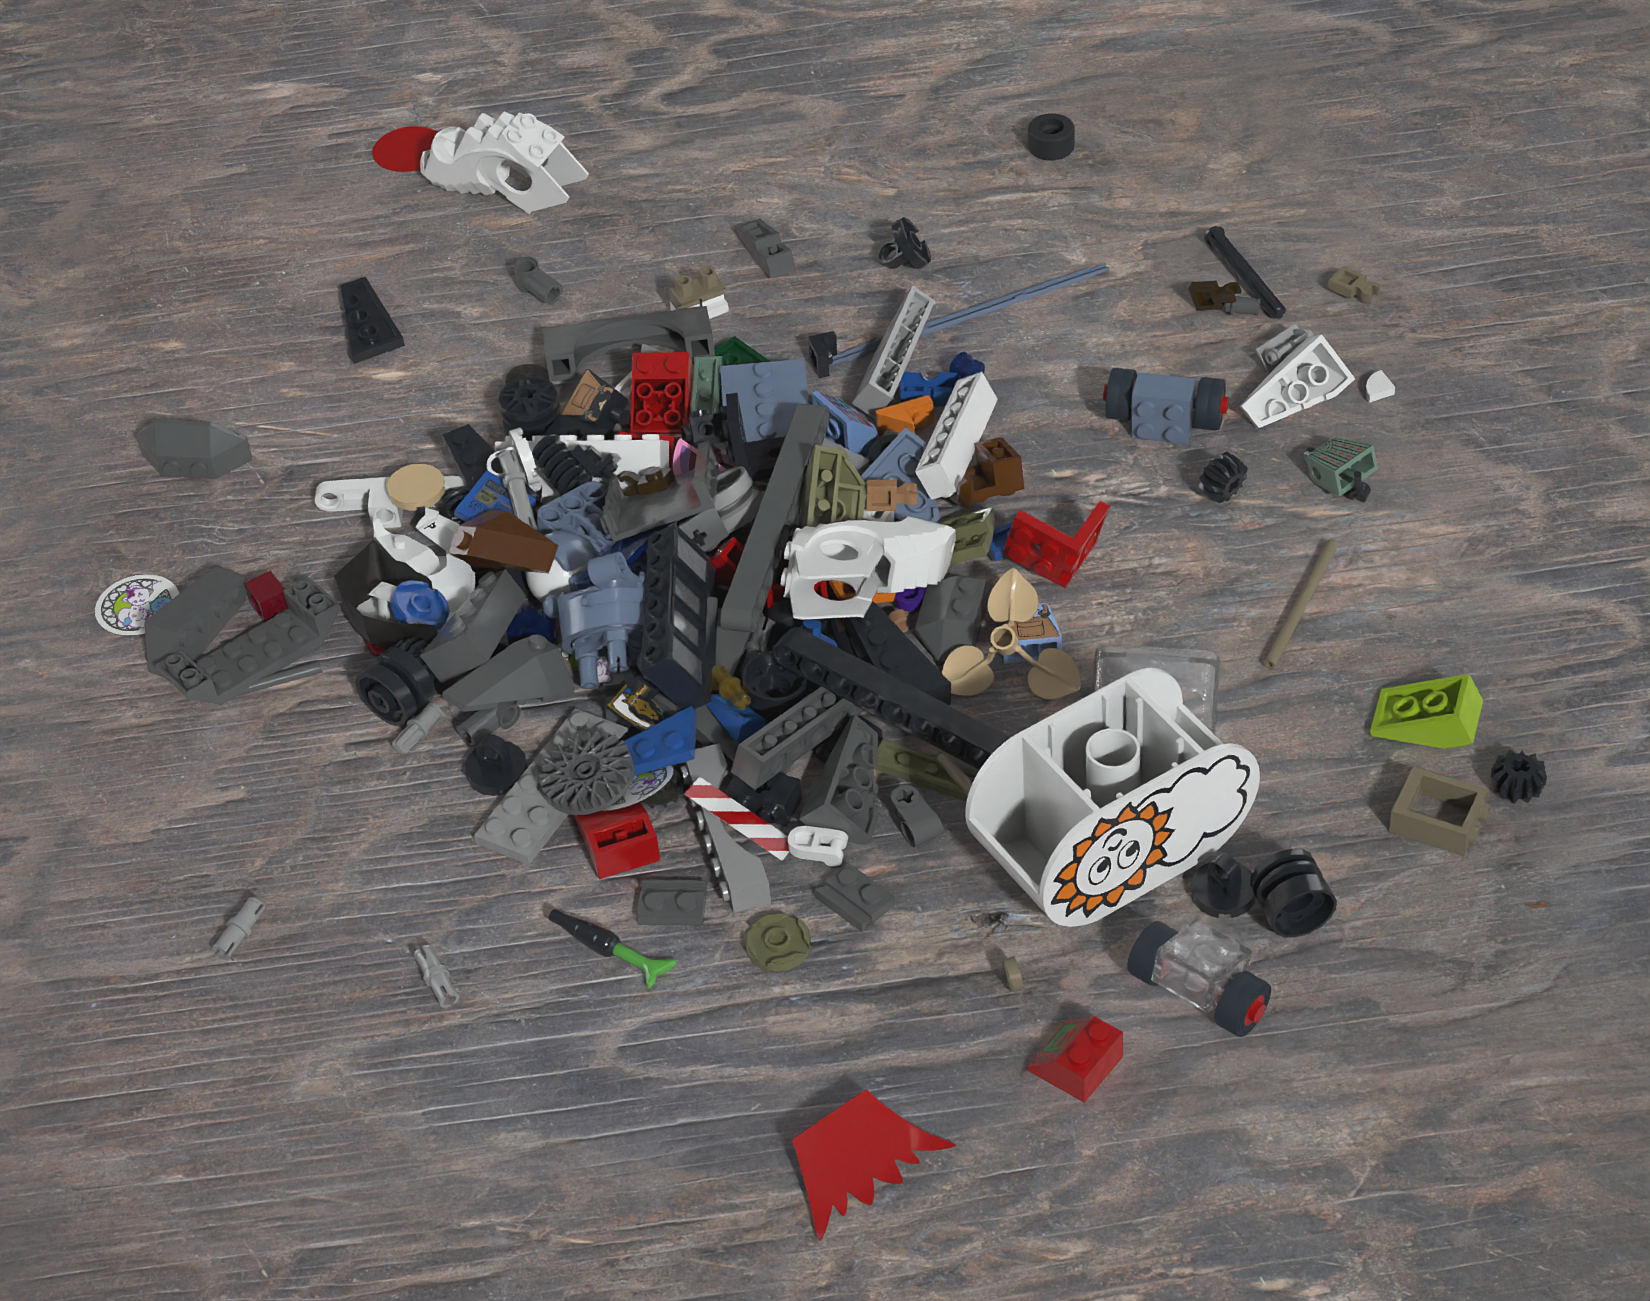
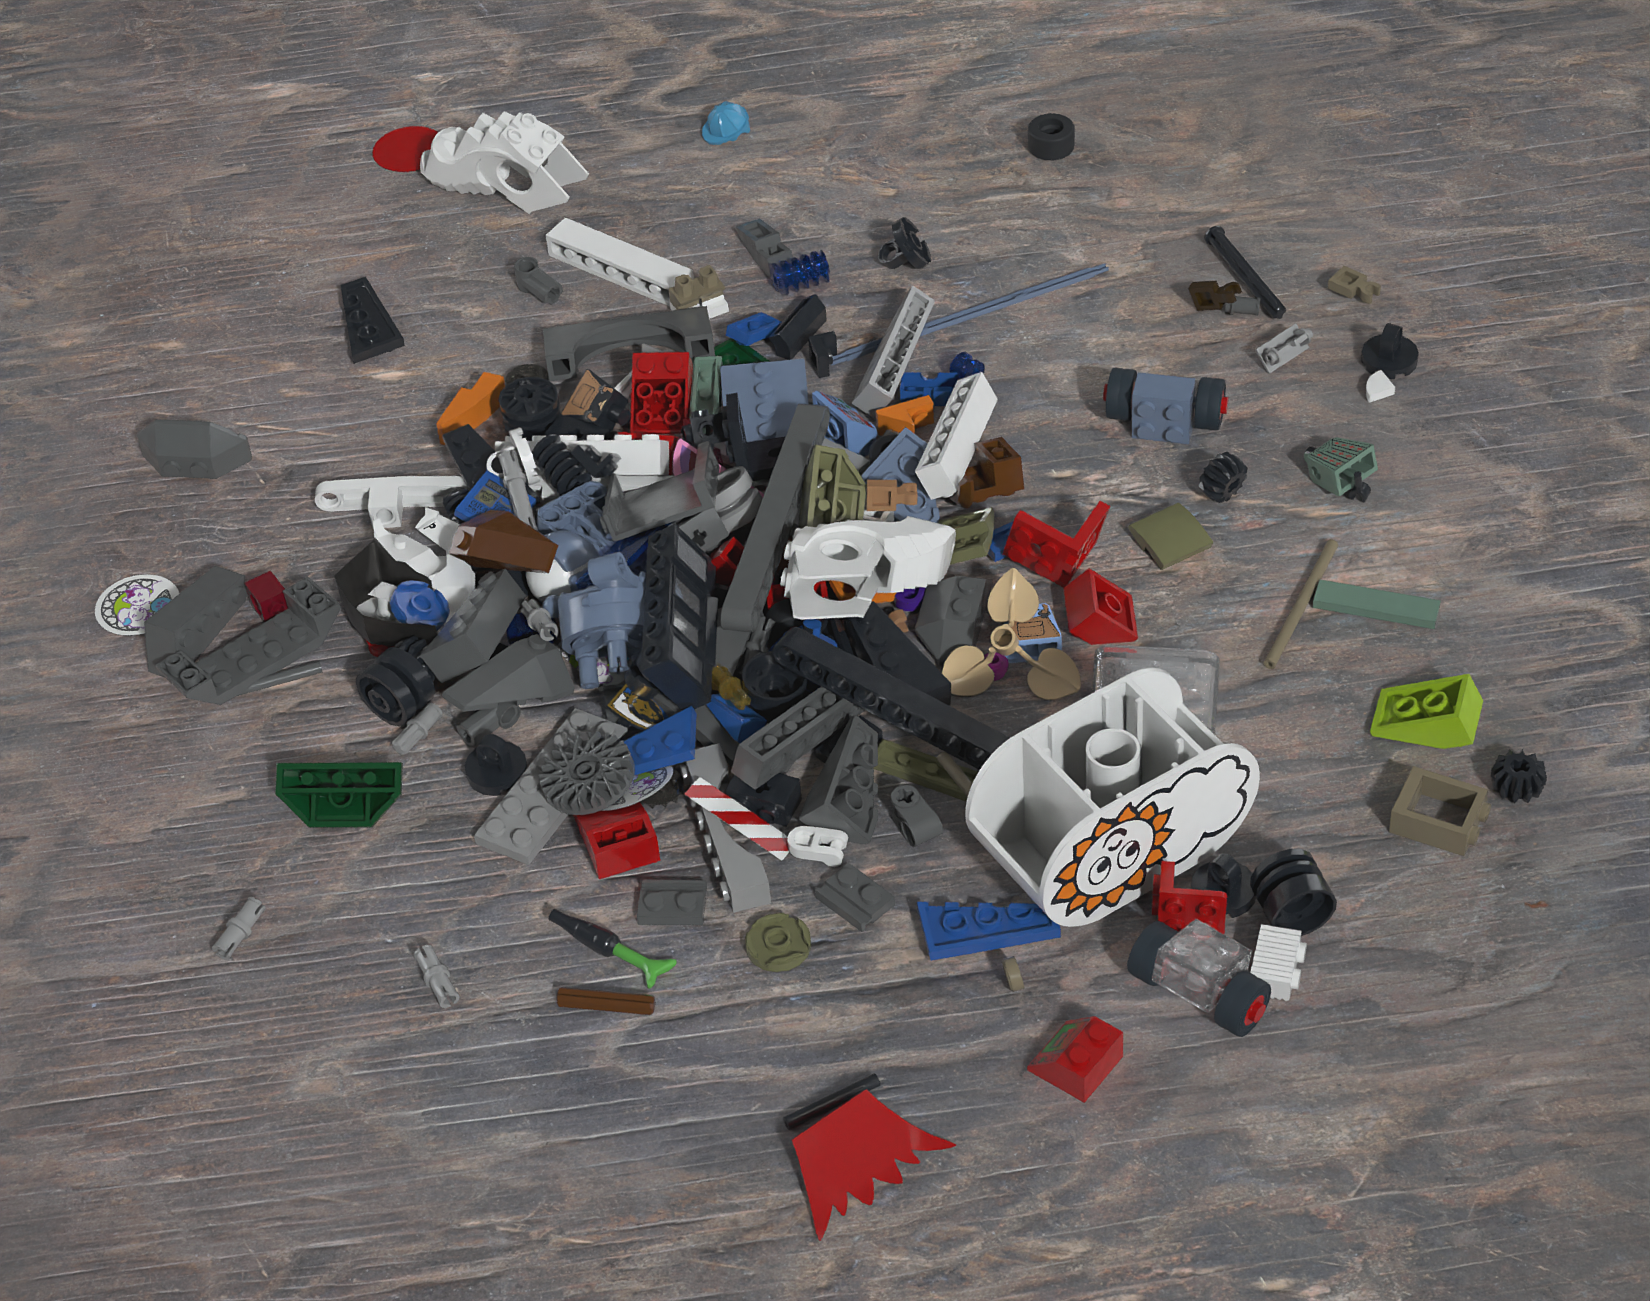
(339, 792): none -> dark green wedge
(416, 486): tan tile -> none
(472, 405): none -> orange slope
(539, 619): none -> light grey axle
(606, 1001): none -> reddish brown axle
(614, 260): none -> white brick
(652, 481): dark brown plate -> none
(725, 123): none -> dark azure piece
(752, 329): none -> blue plate
(798, 326): none -> black piece
(800, 271): none -> clear blue piece
(830, 1101): none -> black piece
(969, 930): none -> blue wing
(998, 665): none -> magenta plate
(1099, 610): none -> red slope
(1171, 535): none -> olive slope
(1181, 906): none -> red bracket
(1277, 957): none -> white brick
(1299, 382): white wedge -> none
(1376, 604): none -> sand green tile
(1390, 353): none -> black tile

